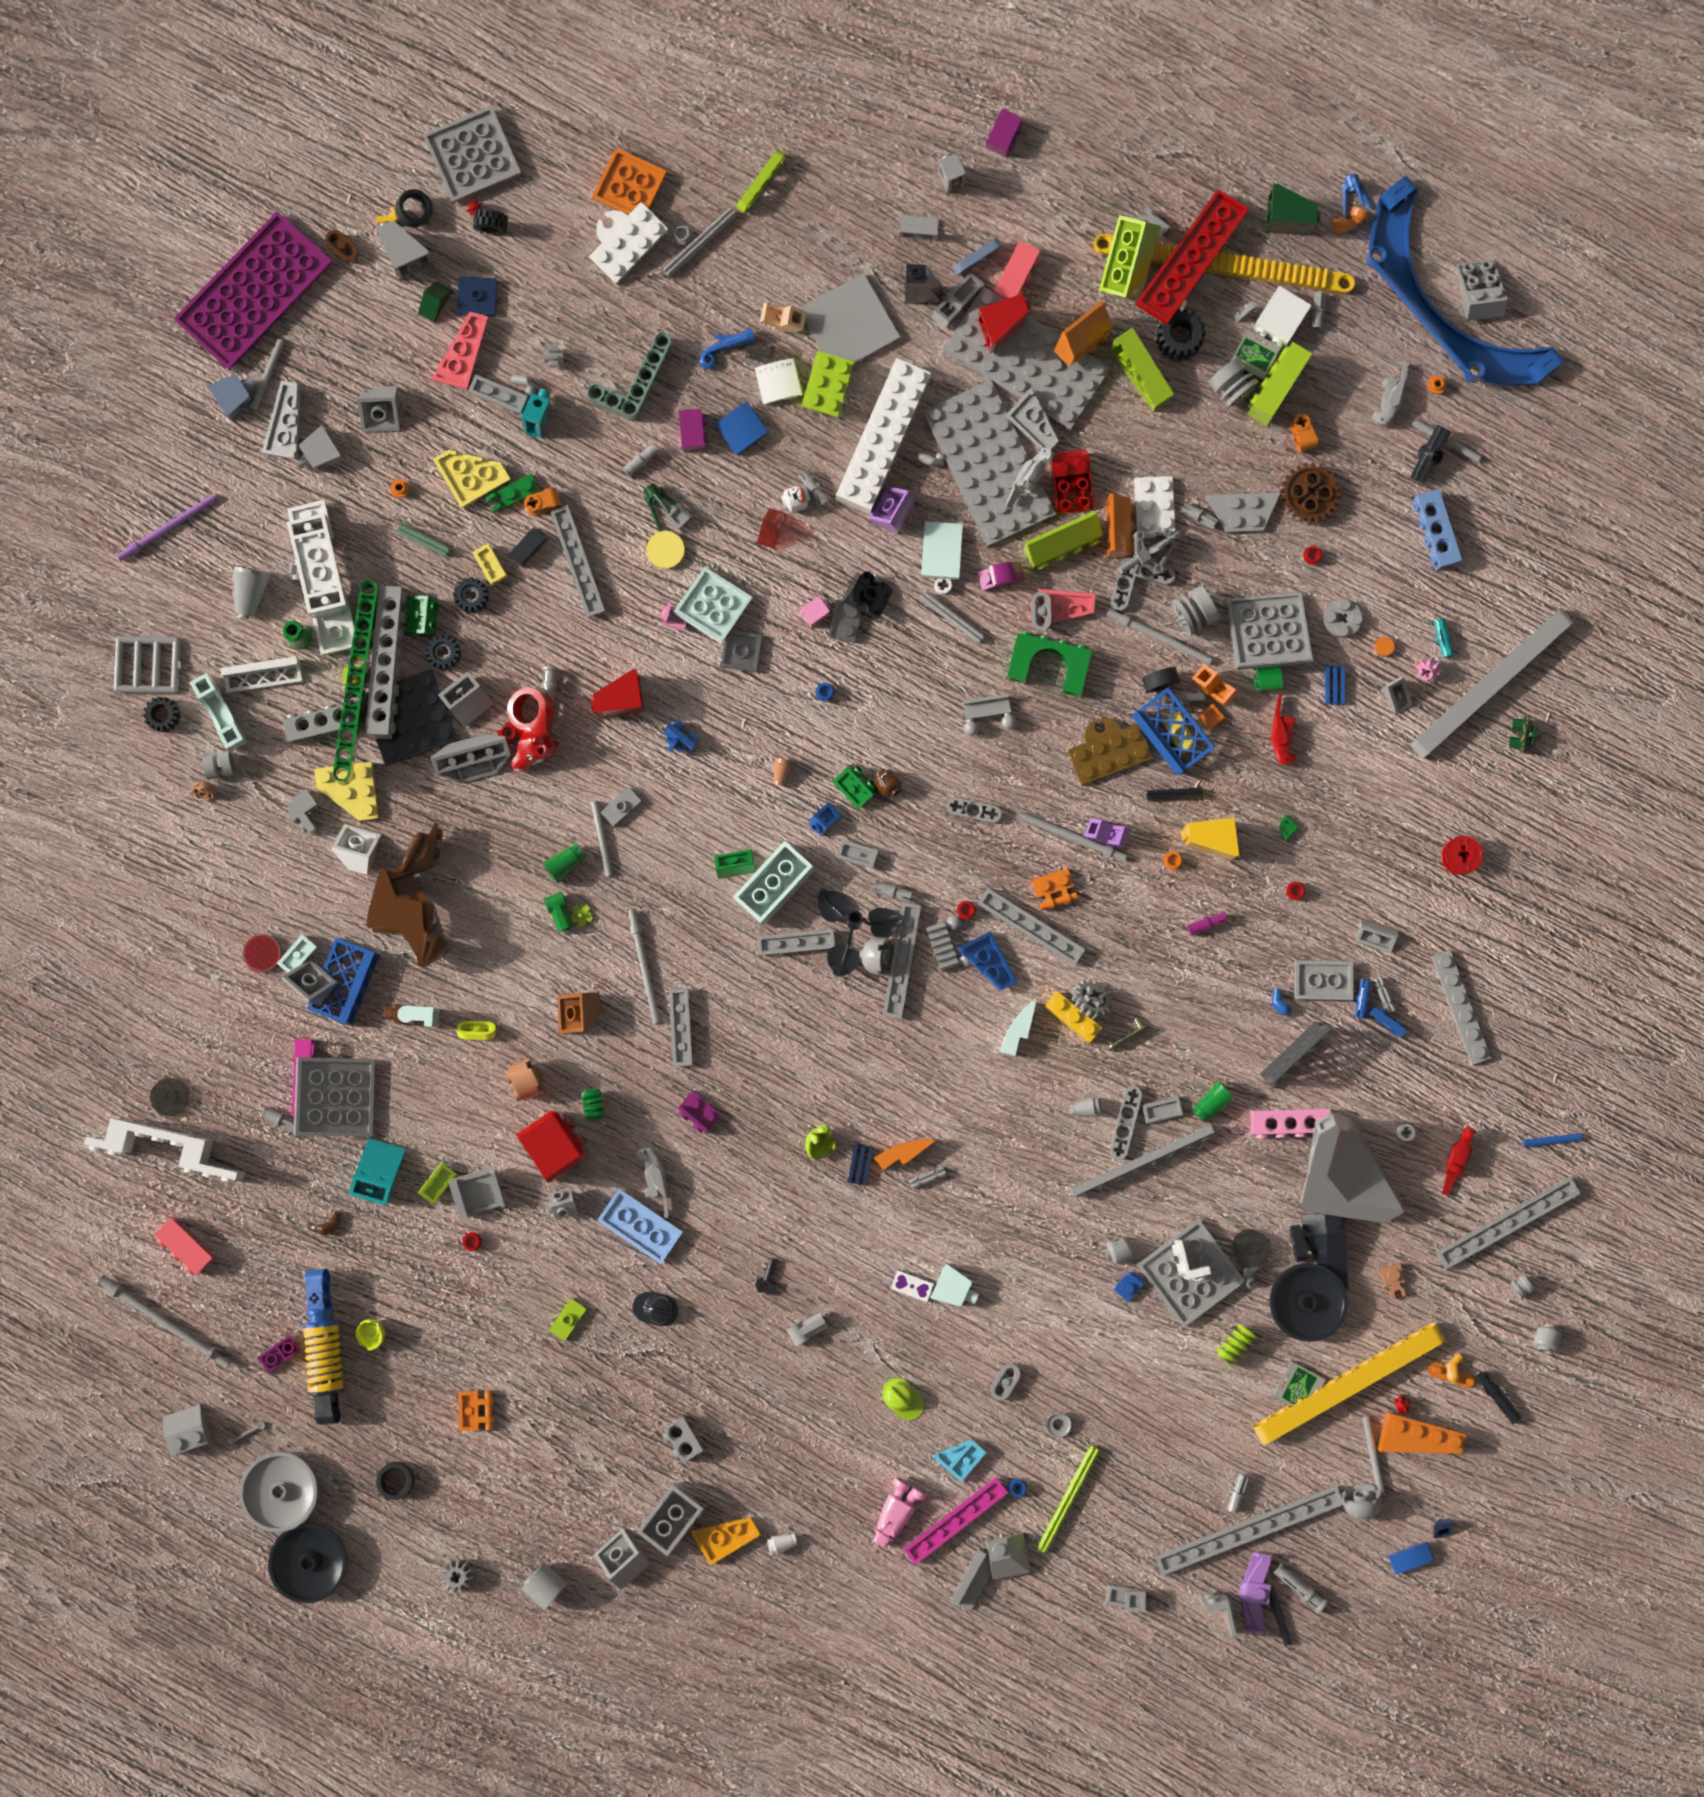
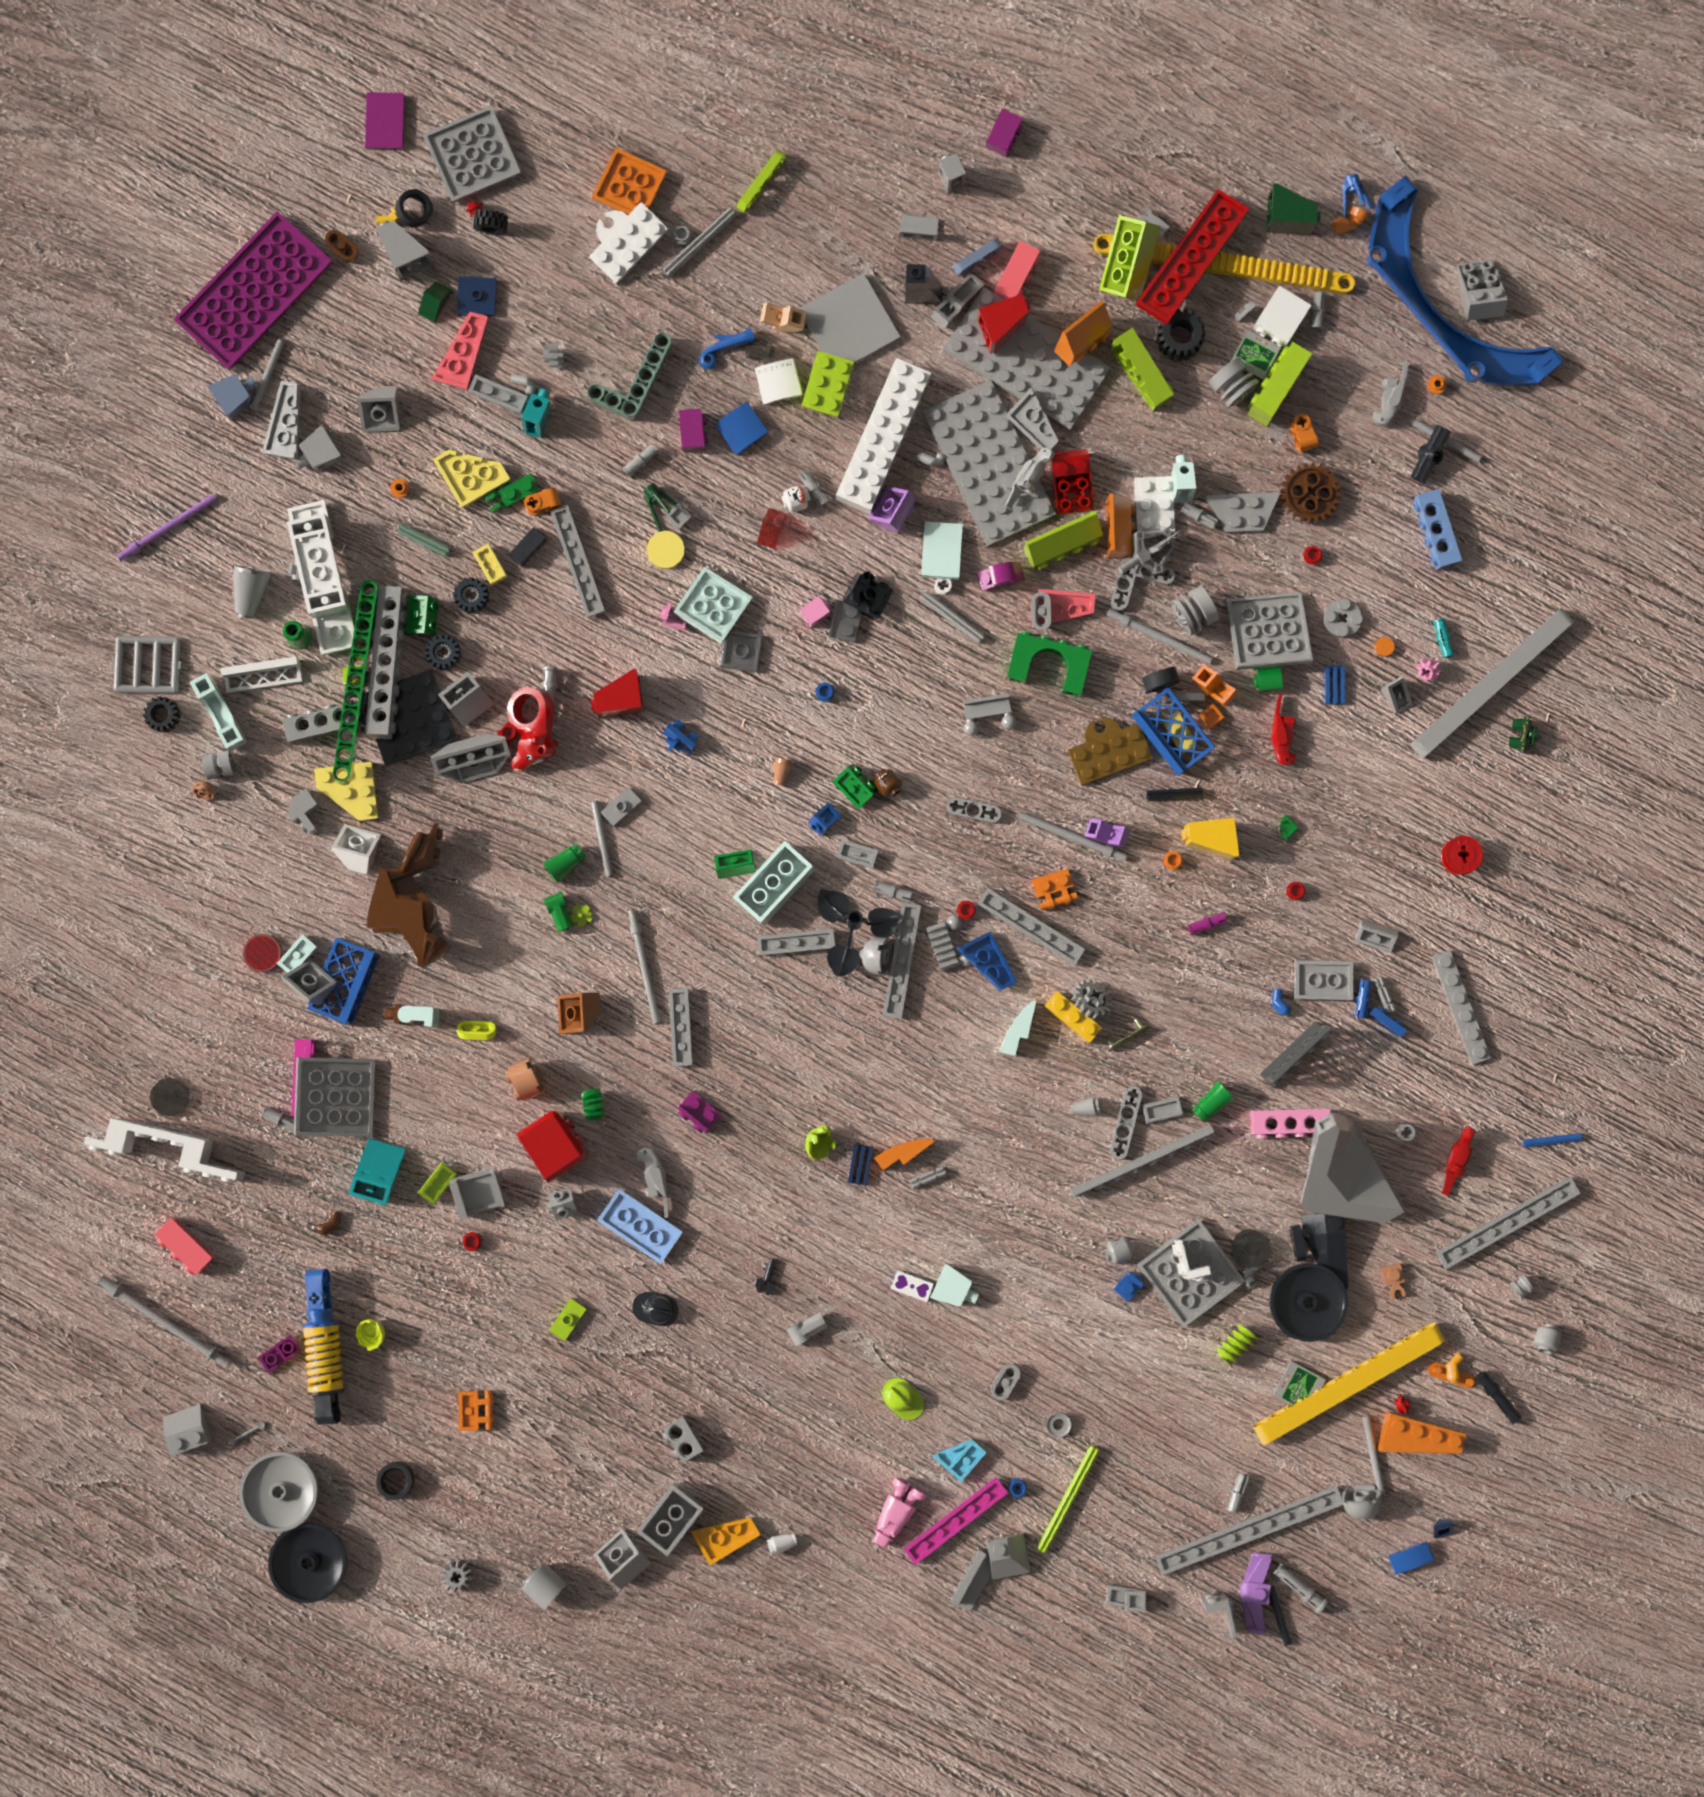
(384, 120): none -> magenta tile
(1183, 480): none -> light aqua torso

